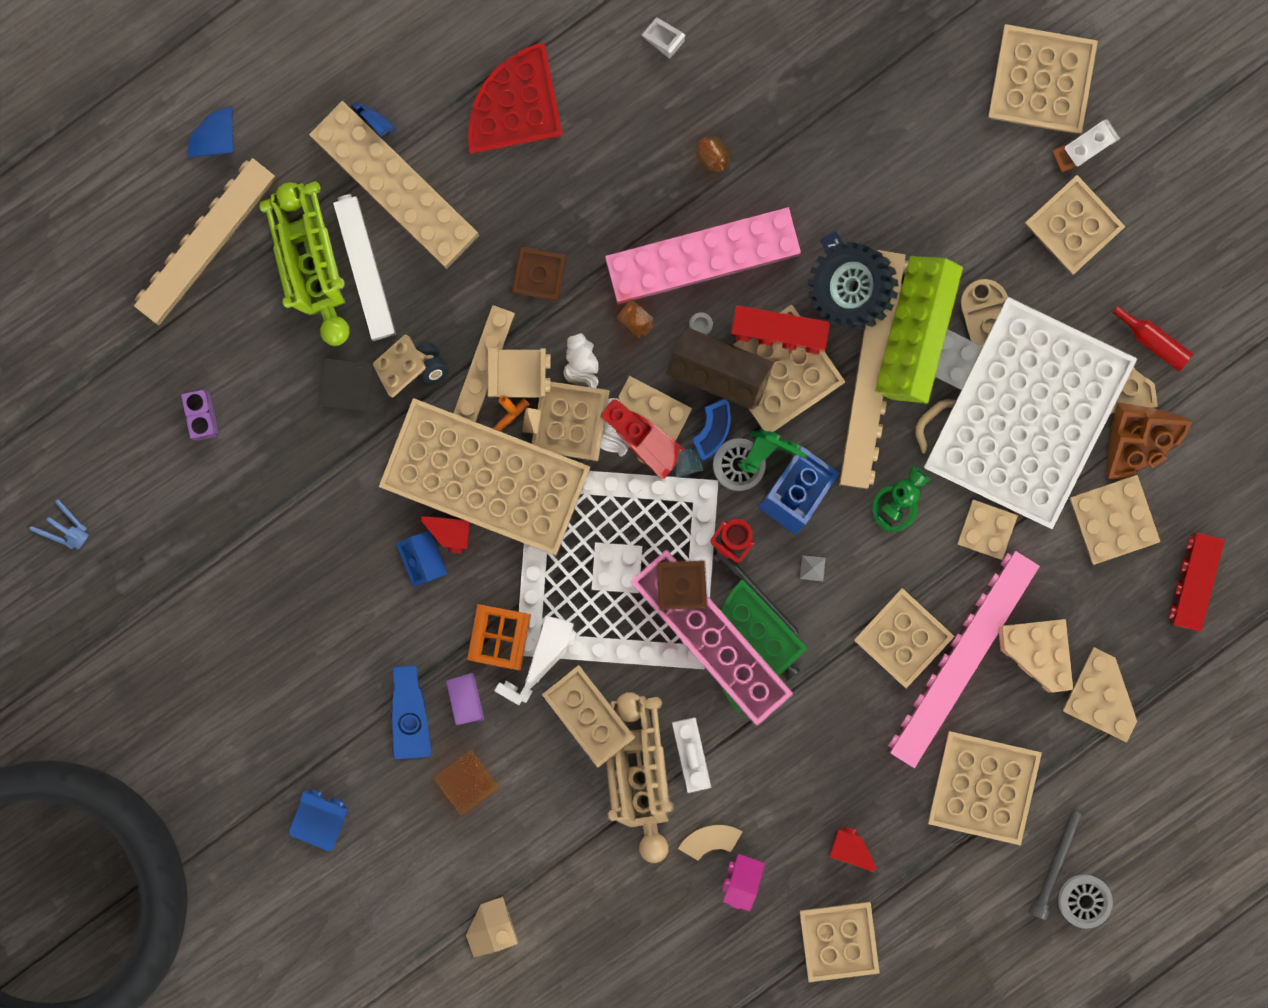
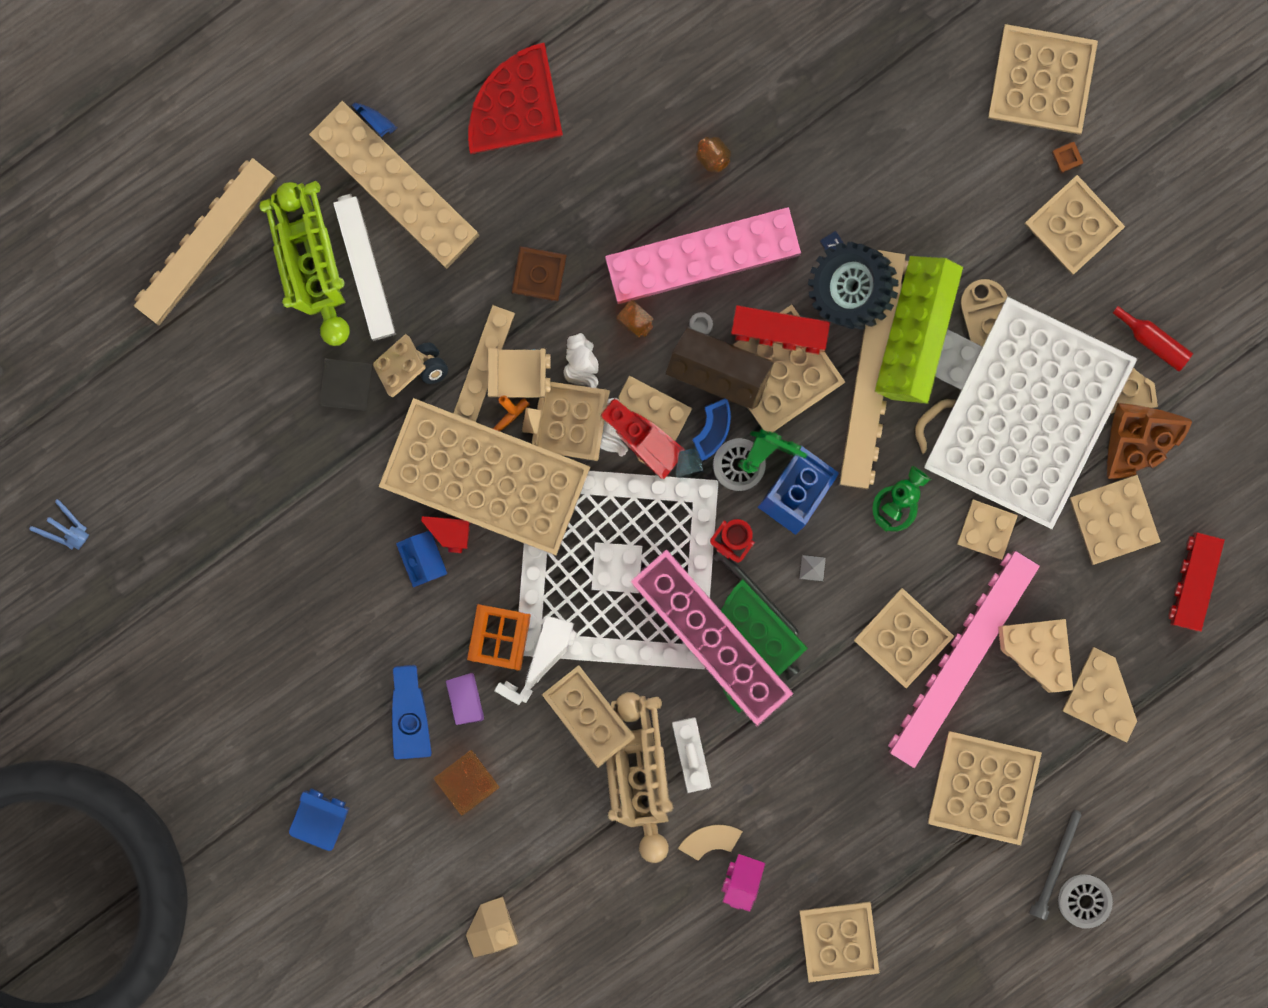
(210, 417): medium lavender piece -> none
(213, 135): blue brick -> none
(664, 37): white slope -> none
(682, 585): reddish brown tile -> none
(851, 849): red slope -> none
(1092, 142): white bracket -> none

